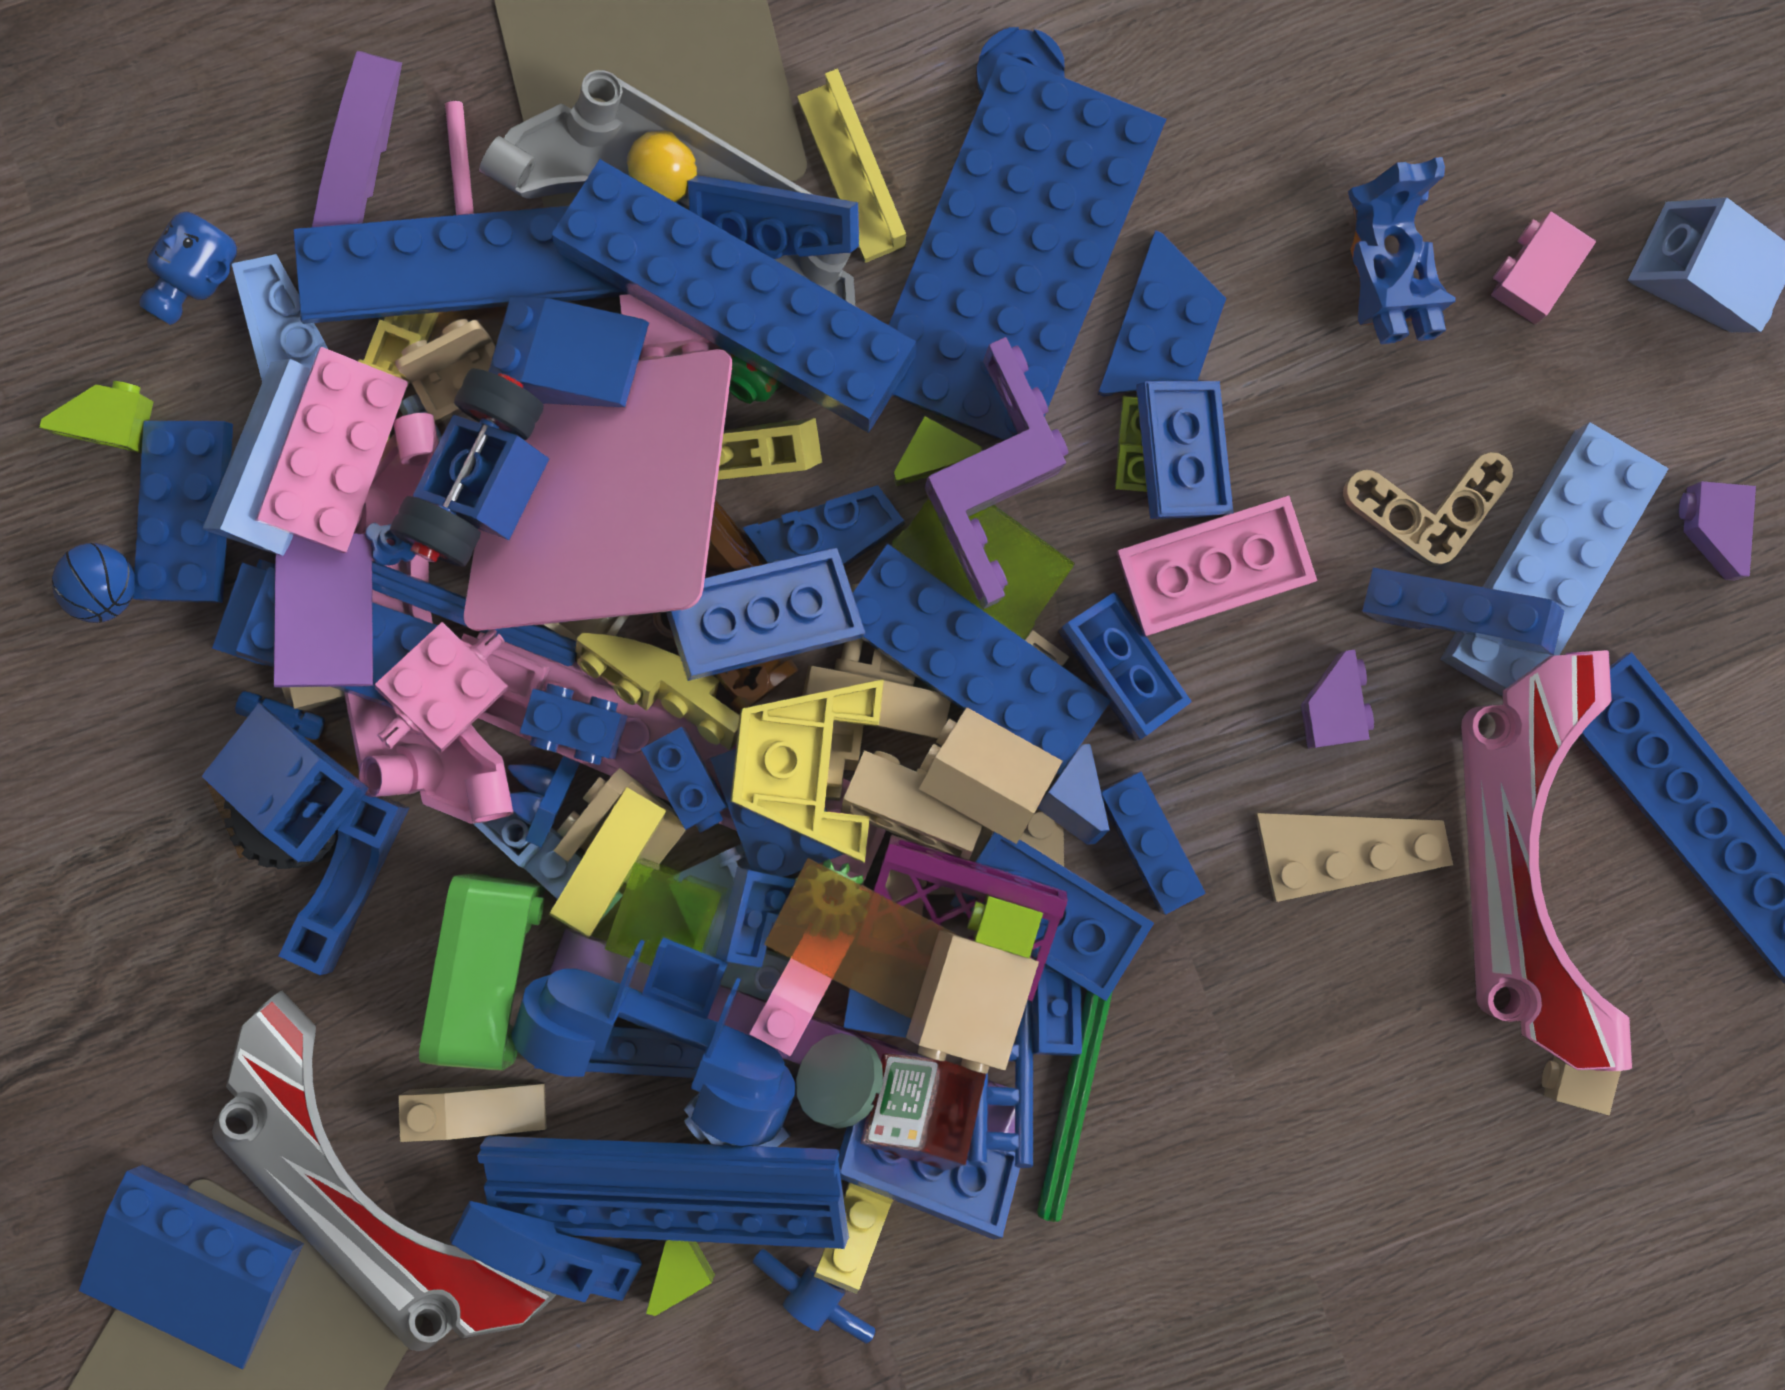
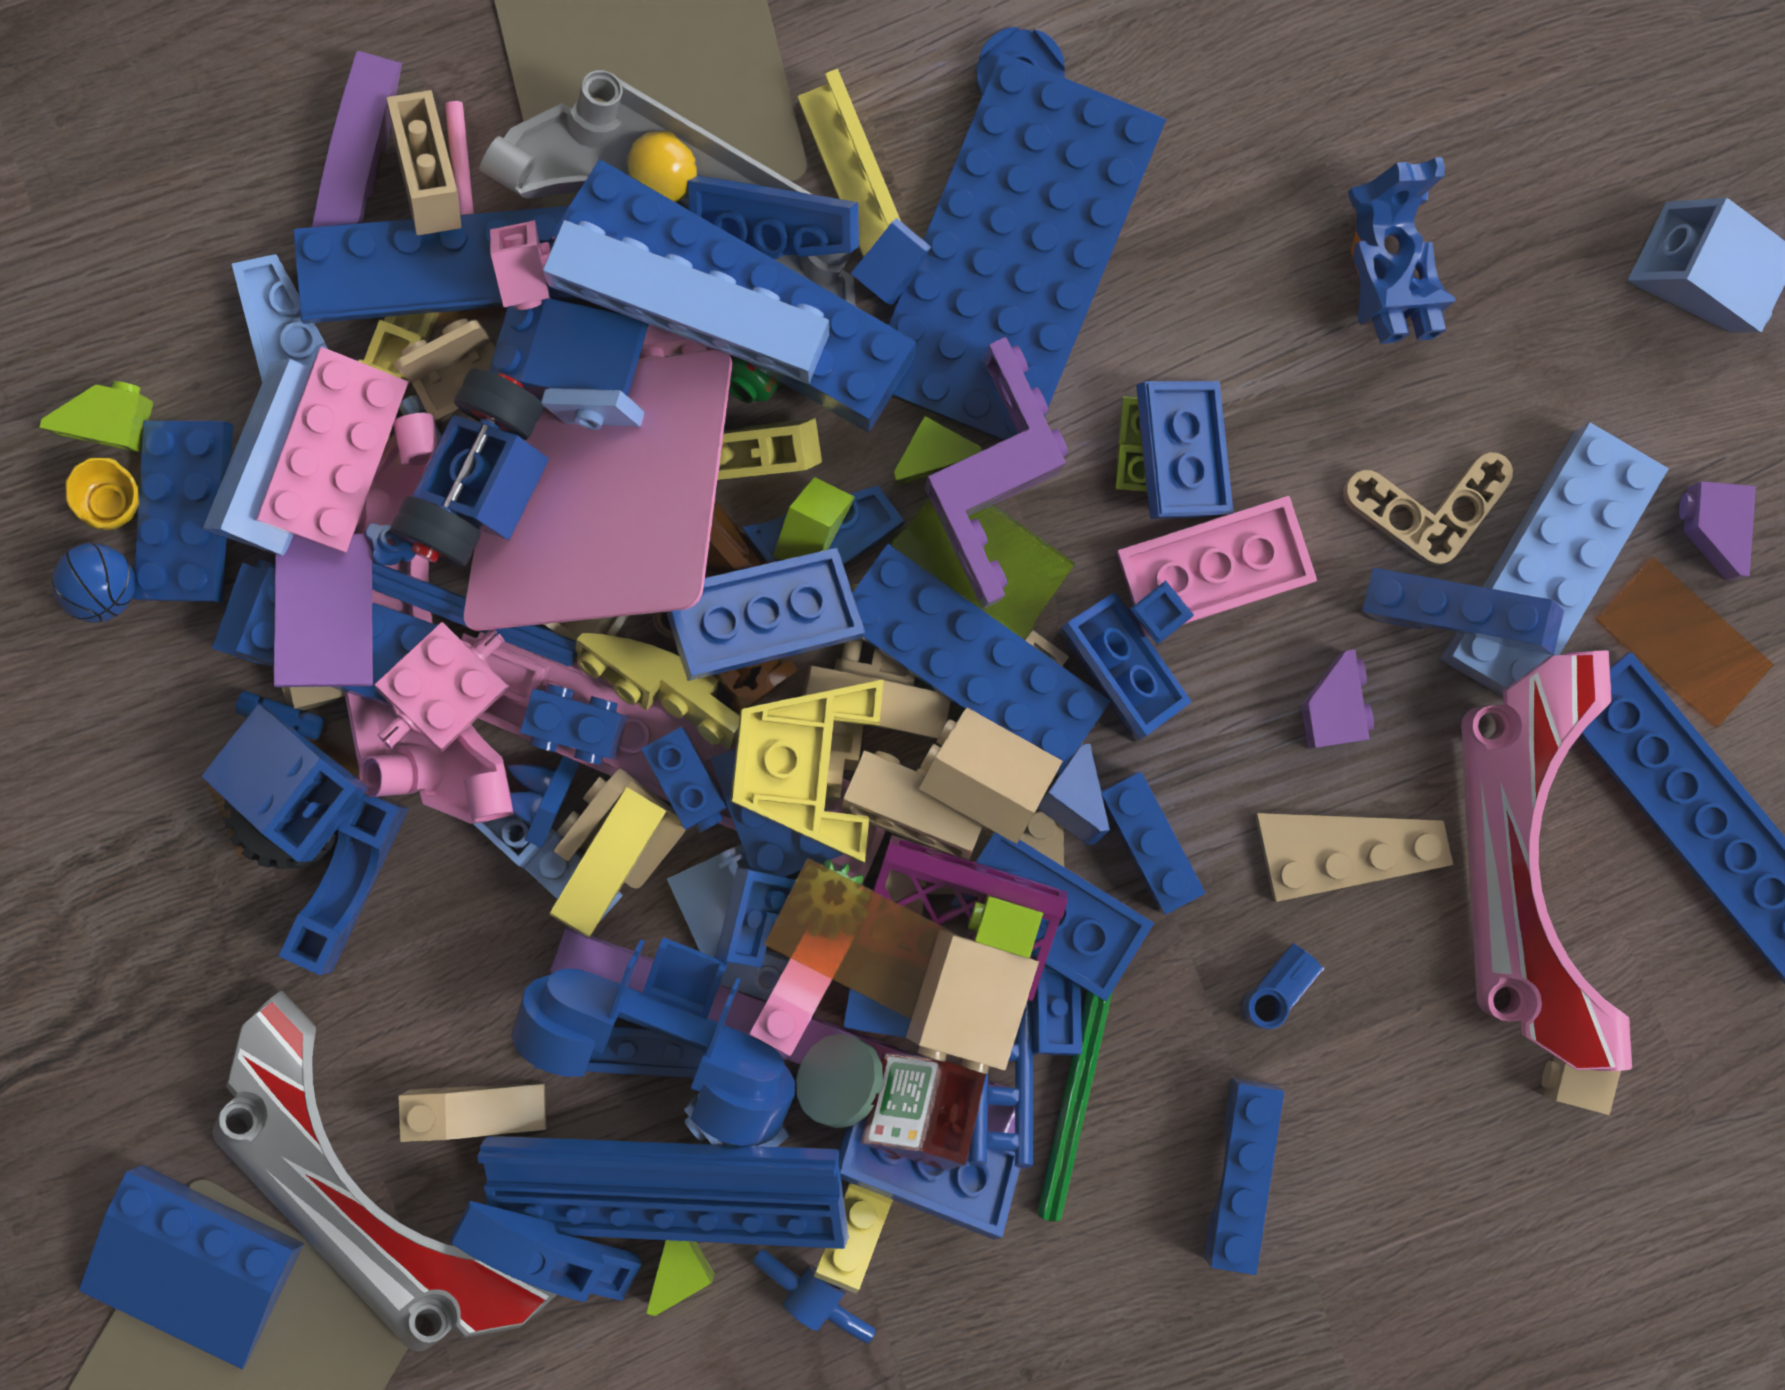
(102, 493): none -> yellow hair
(190, 262): blue piece -> none
(424, 162): none -> tan brick
(478, 971): bright green windscreen -> none
(520, 264): none -> bright pink brick
(593, 407): none -> light blue plate
(661, 907): clear neon green piece -> none
(686, 300): none -> light blue brick
(812, 520): none -> lime slope
(892, 262): none -> blue slope
(1161, 612): none -> blue tile
(1165, 322): blue wing -> none
(1243, 1195): none -> blue arch
(1283, 984): none -> blue piece
(1542, 267): bright pink brick -> none
(1684, 642): none -> clear orange window

